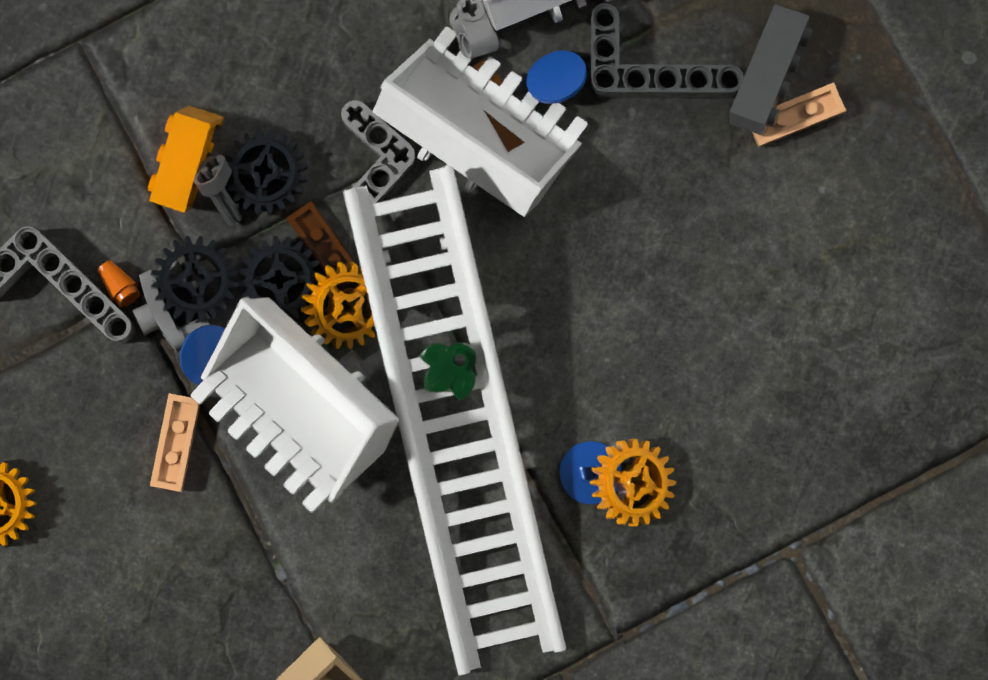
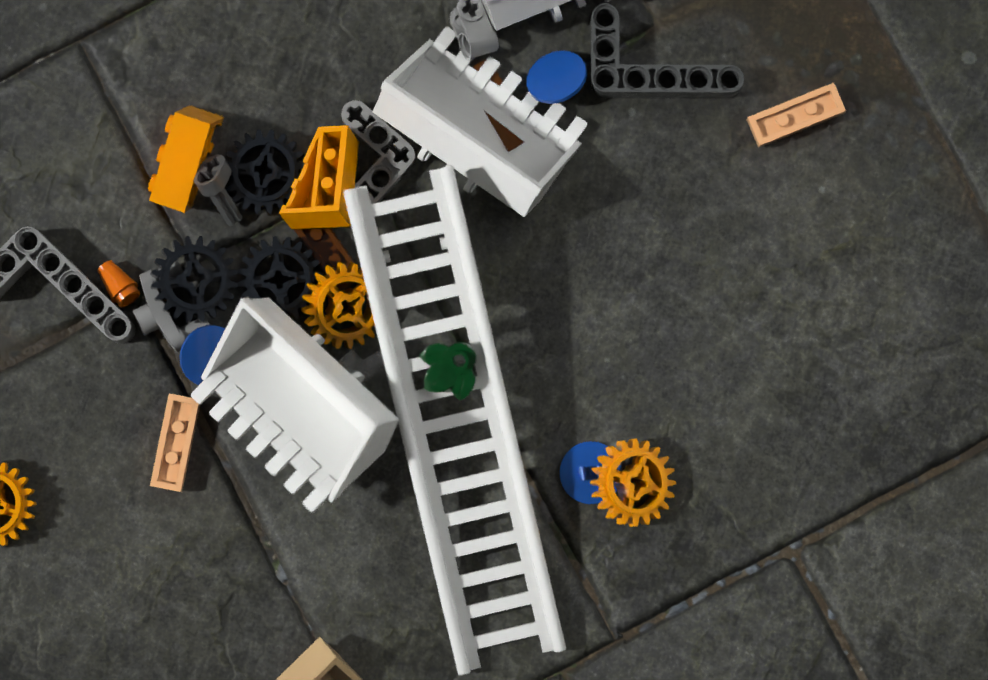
(327, 171): none -> light orange wedge
(770, 69): dark grey brick -> none

